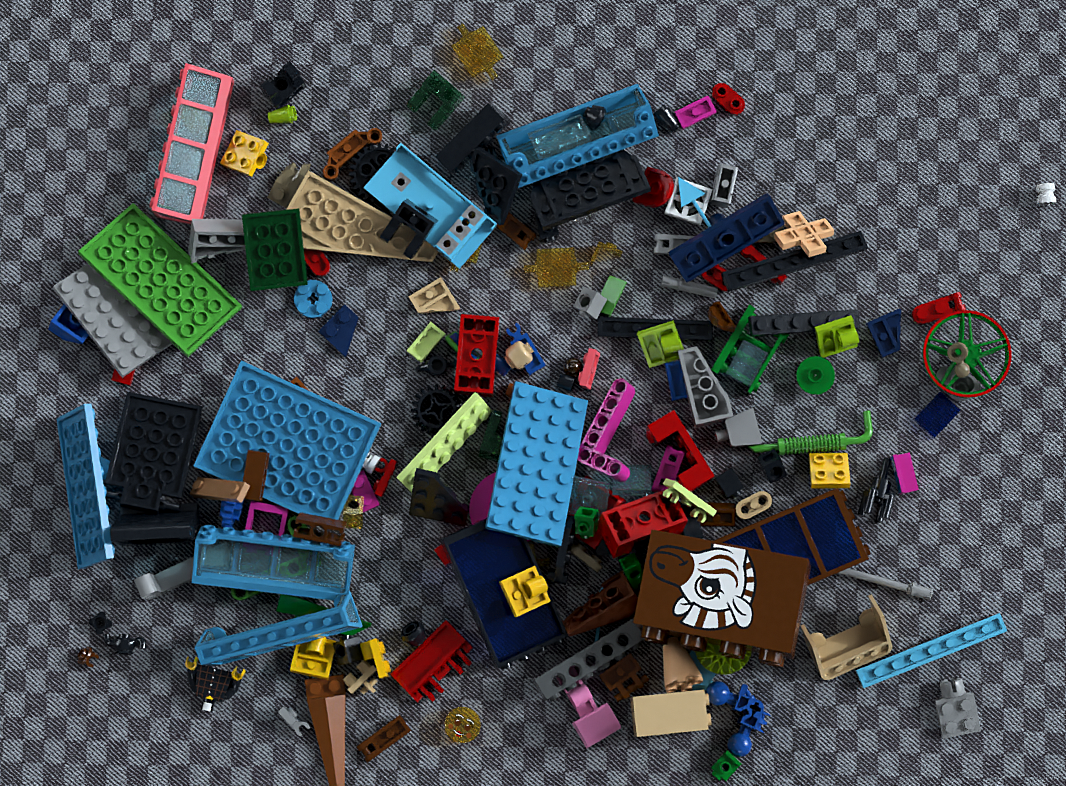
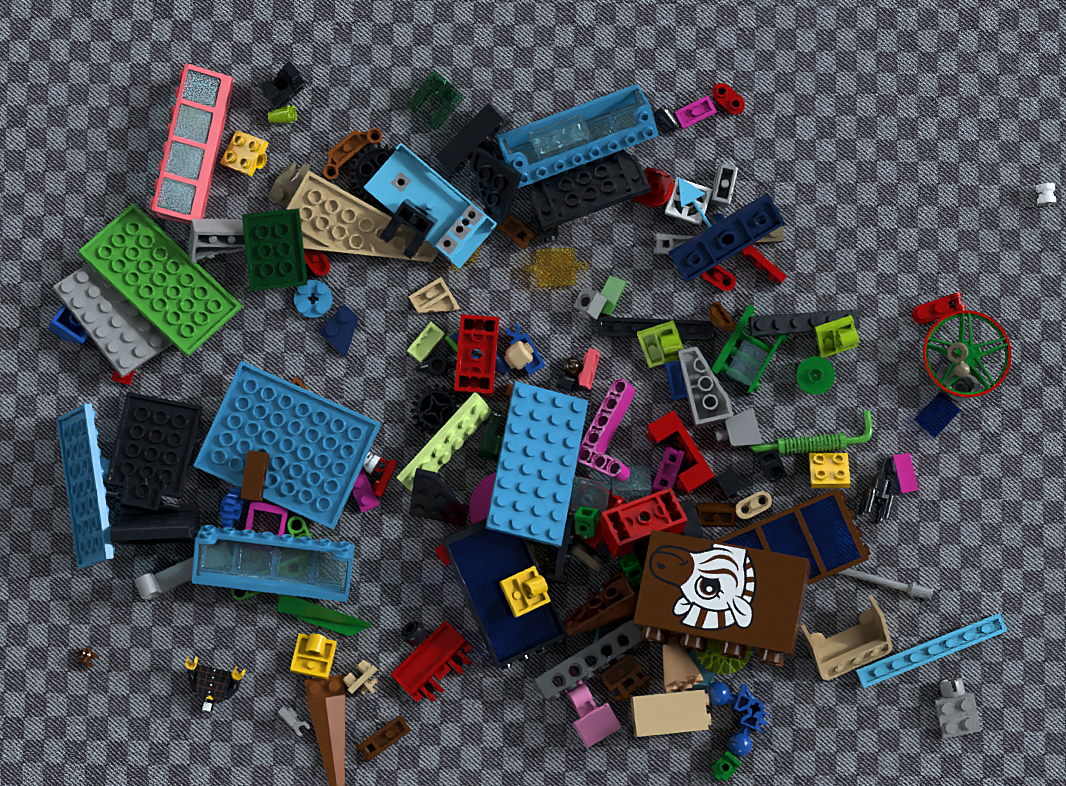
(105, 622): black plate -> none
(124, 644): black piece -> none
(217, 648): dark azure window -> none
(219, 489): medium nougat plate -> none
(326, 523): reddish brown piece -> none
(348, 650): black brick -> none
(354, 517): clear yellow bracket -> none
(374, 650): yellow plate -> none
(462, 724): clear yellow head -> none
(477, 52): clear yellow plate -> none
(594, 116): black cone -> none
(609, 247): clear yellow bracket -> none
(688, 499): yellowish green plate -> none
(691, 287): light grey axle -> none
(792, 262): black plate -> none
(804, 234): light nougat plate -> none
(886, 333): dark blue wing -> none

